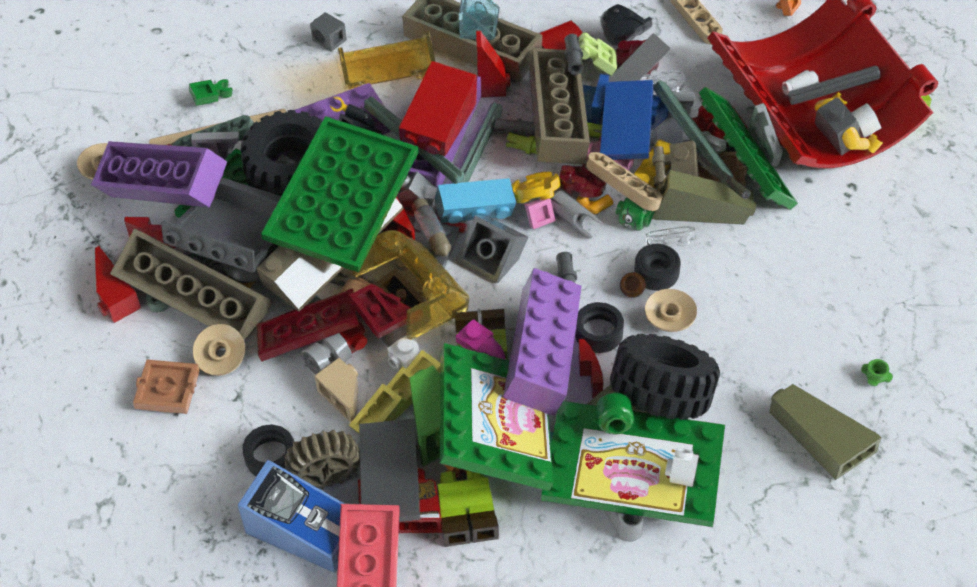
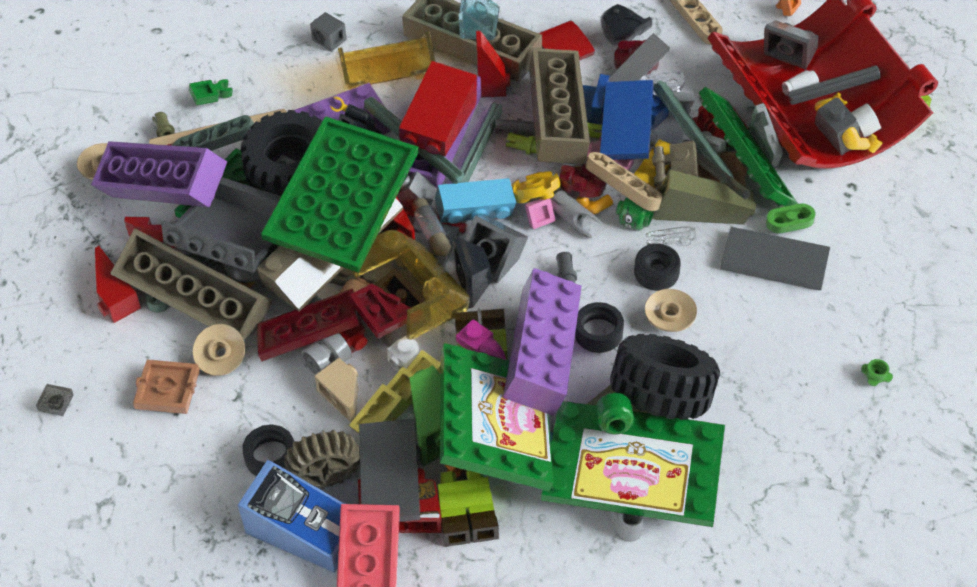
(54, 399): none -> clear smoke plate
(162, 124): none -> olive pin
(218, 142): light grey wing -> none
(471, 269): none -> black slope
(573, 54): dark grey pin -> none
(590, 367): red slope -> none
(602, 54): yellowish green plate -> none
(632, 285): reddish brown plate -> none
(682, 467): white plate -> none
(775, 258): none -> dark grey tile
(789, 43): none -> dark grey slope
(790, 218): none -> bright green plate
(823, 431): olive slope -> none

